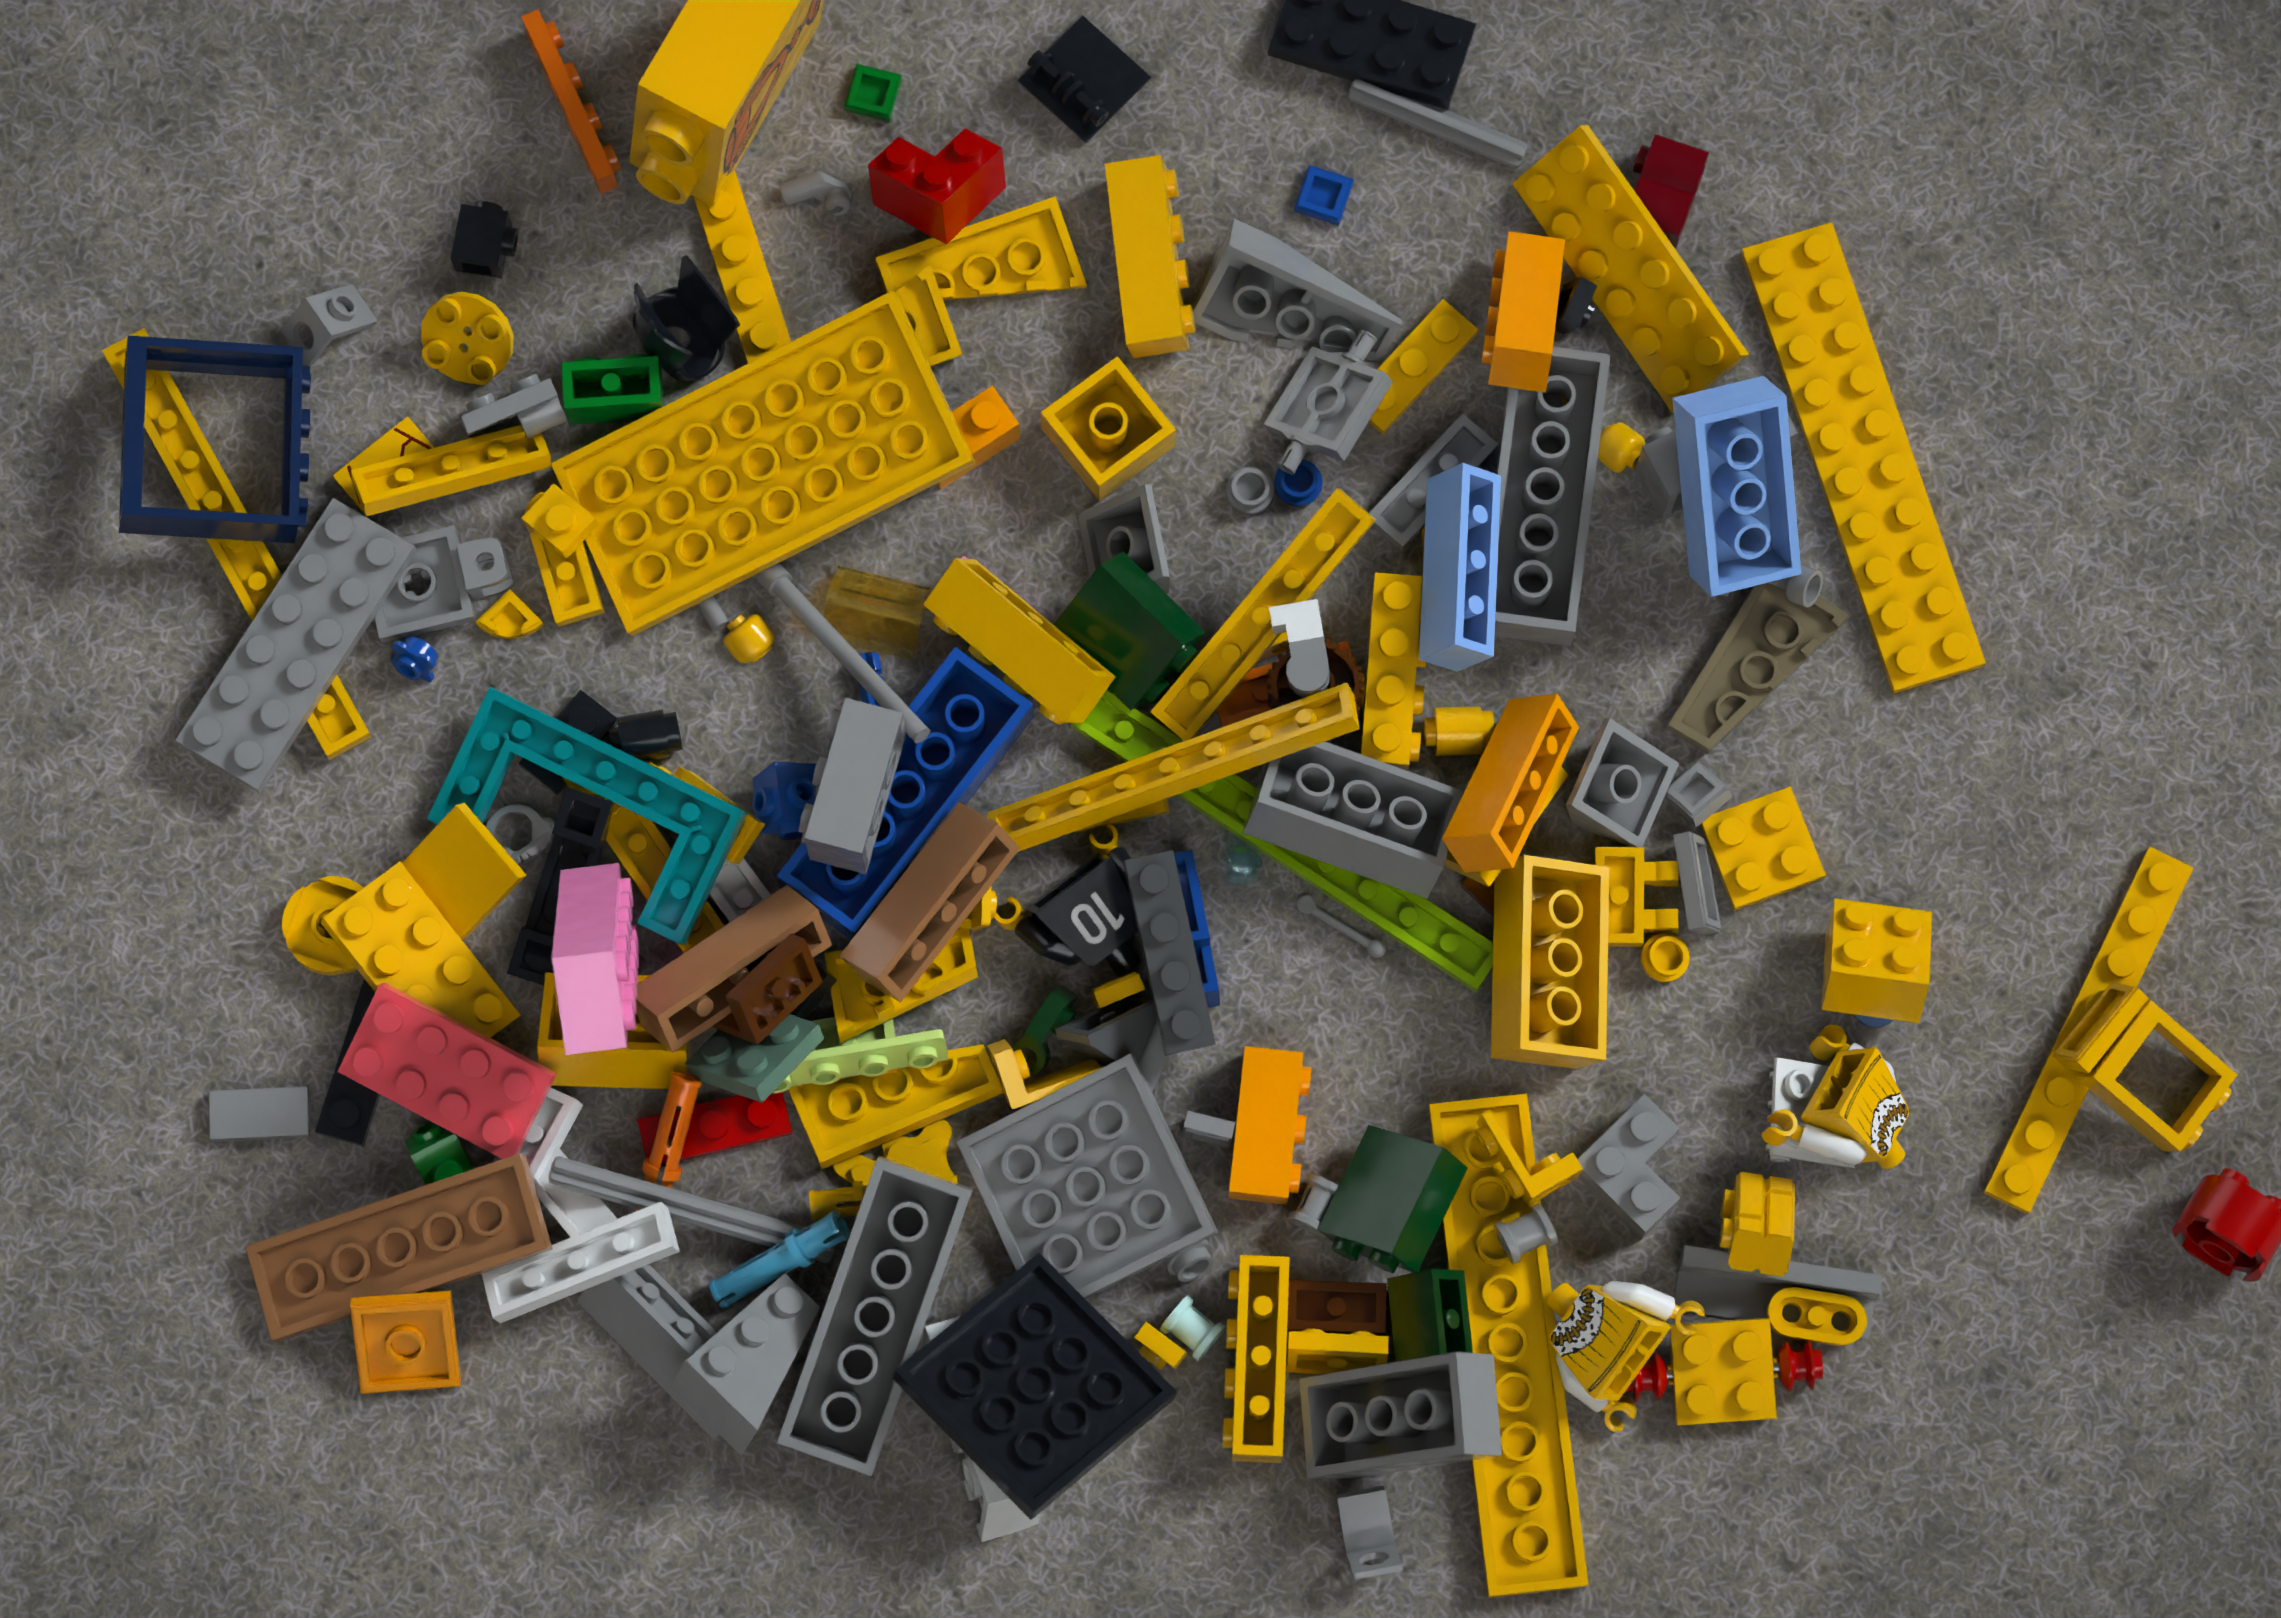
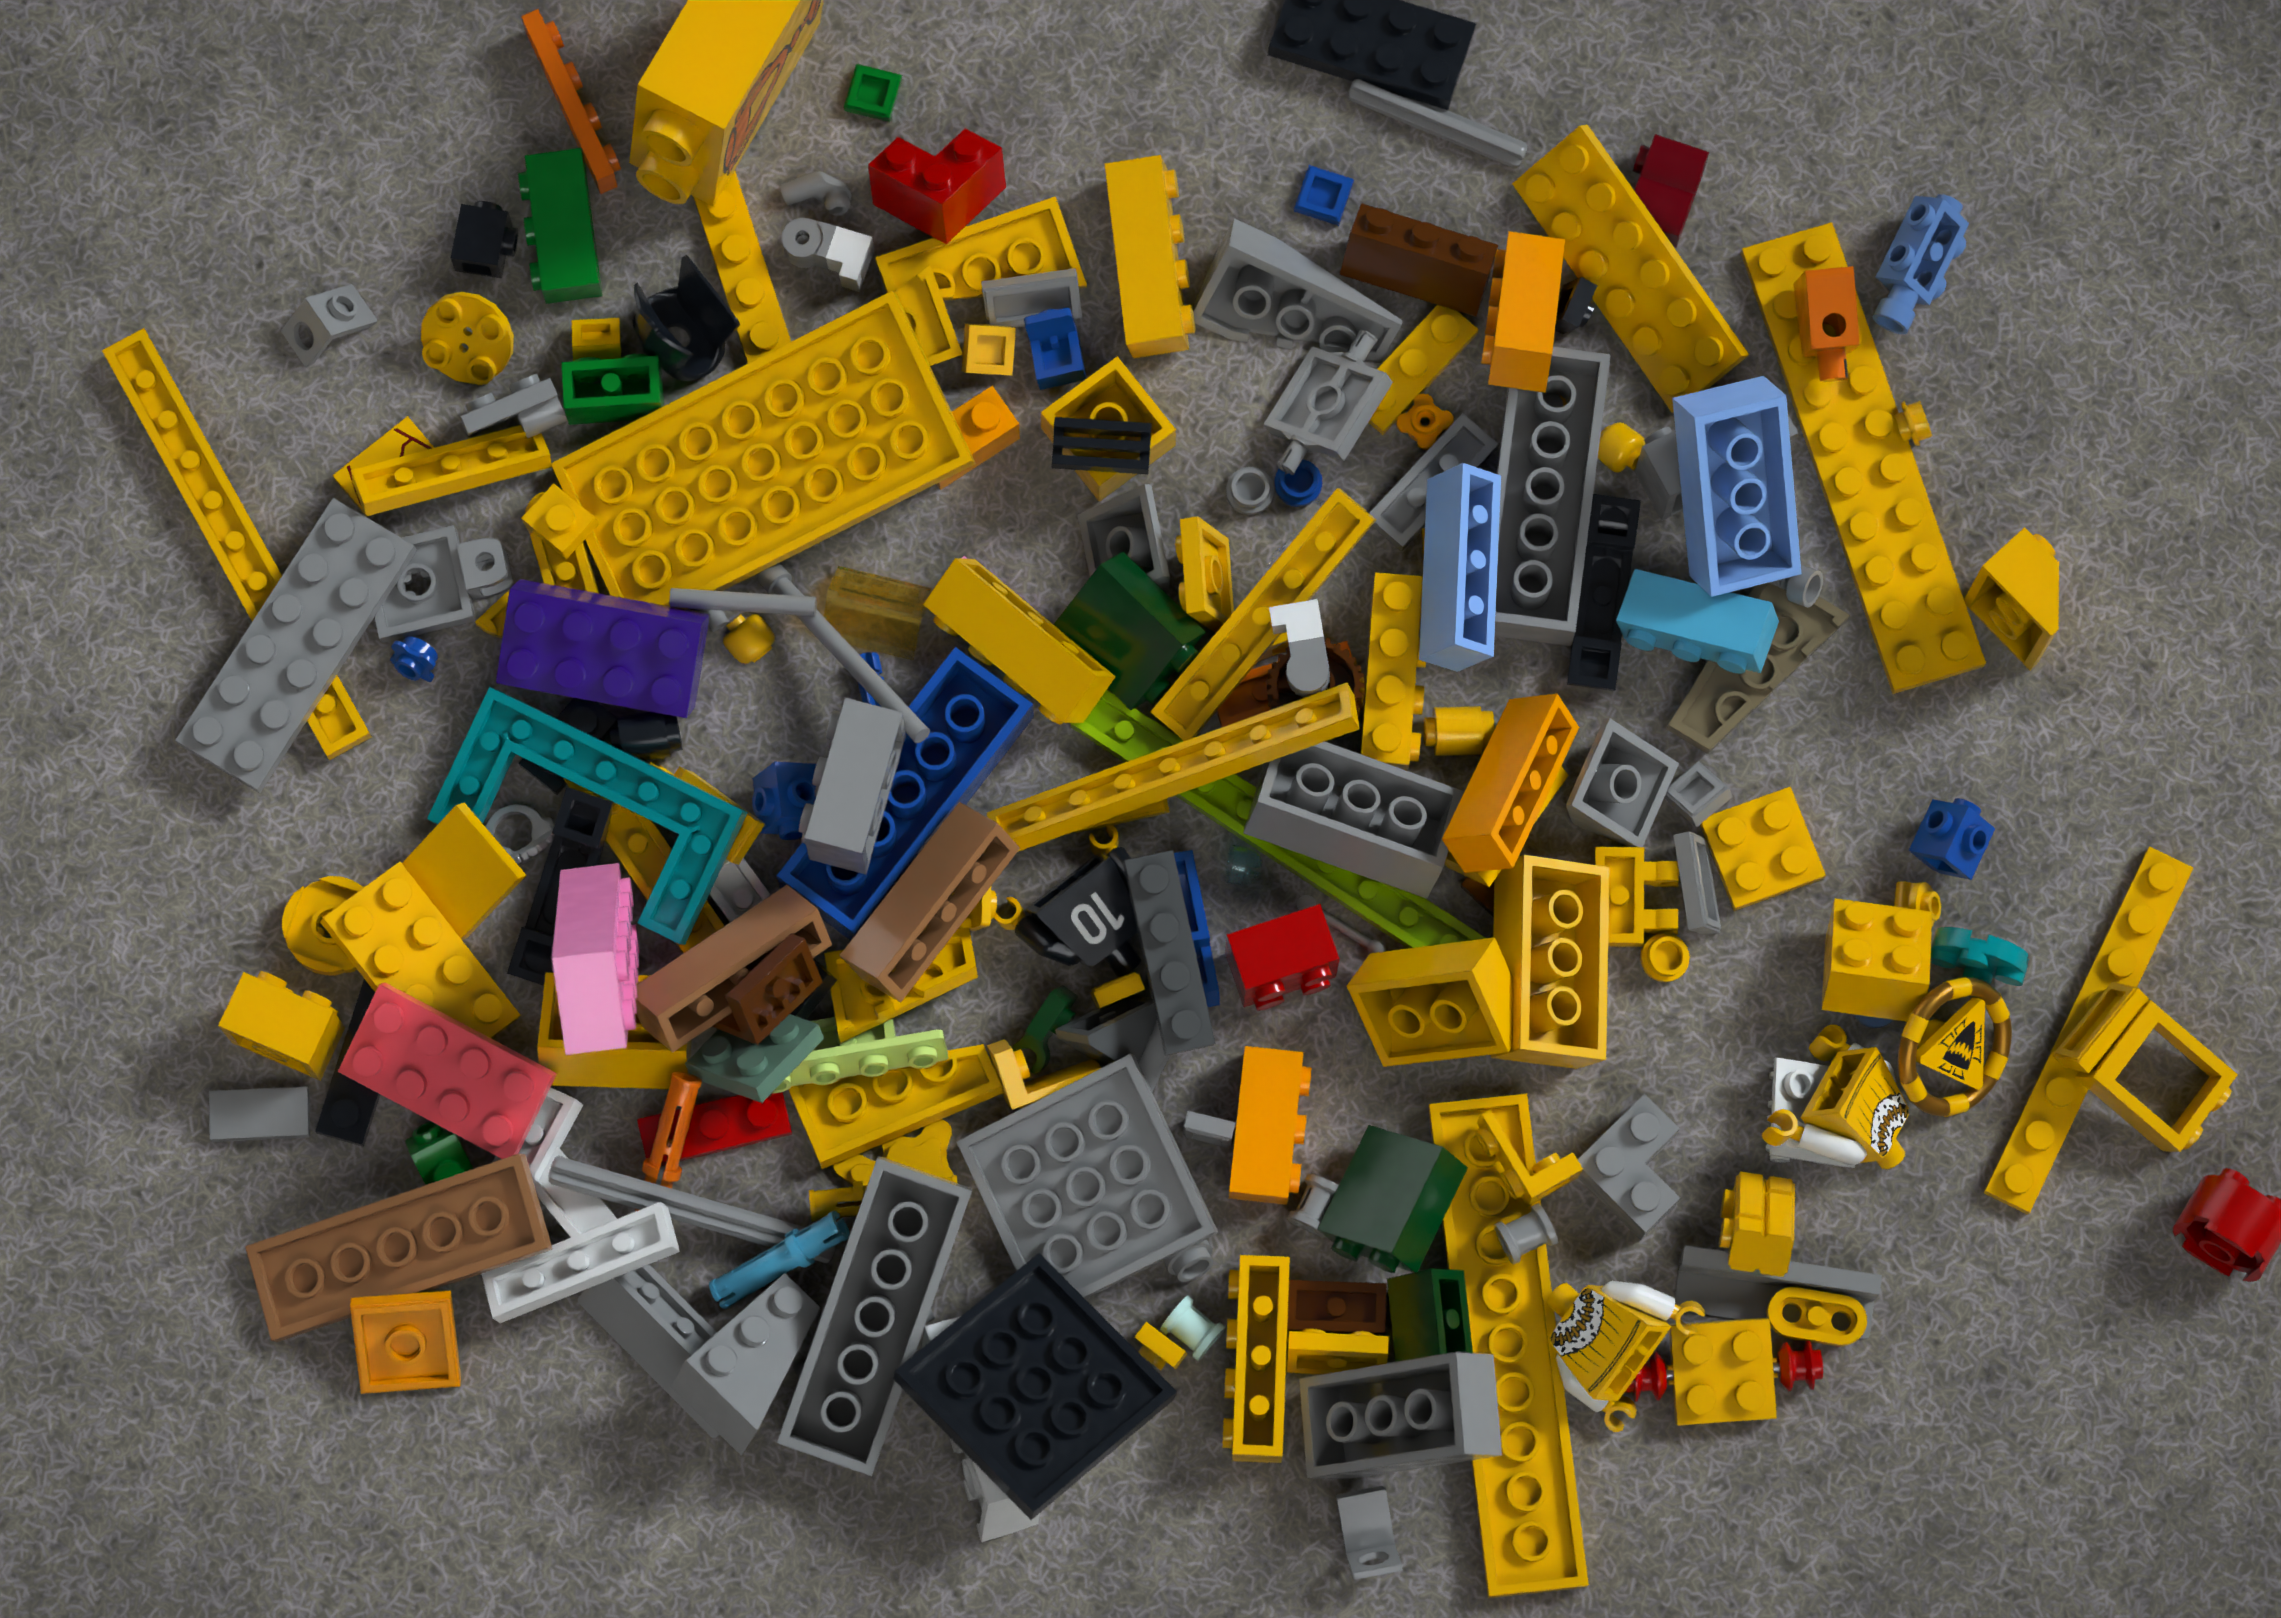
(223, 359): dark blue window -> none
(282, 1024): none -> yellow brick
(560, 226): none -> green brick
(596, 338): none -> yellow plate
(602, 648): none -> dark purple brick
(743, 602): none -> light grey bar
(829, 247): none -> leg
(988, 349): none -> yellow plate
(1014, 298): none -> light grey tile
(1055, 348): none -> blue bracket
(1083, 78): black hinge -> none
(1101, 427): none -> black tile
(1207, 573): none -> yellow plate
(1282, 957): none -> red brick
(1418, 259): none -> reddish brown brick
(1424, 408): none -> light orange plate
(1436, 1002): none -> yellow slope
(1603, 588): none -> black slope
(1694, 625): none -> medium azure brick
(1829, 299): none -> orange torso
(1913, 423): none -> yellow plate
(1918, 897): none -> yellow plate
(1919, 259): none -> medium blue brick
(1952, 838): none -> blue brick
(1955, 1045): none -> piece
(1978, 957): none -> teal plate
(2019, 596): none -> yellow slope

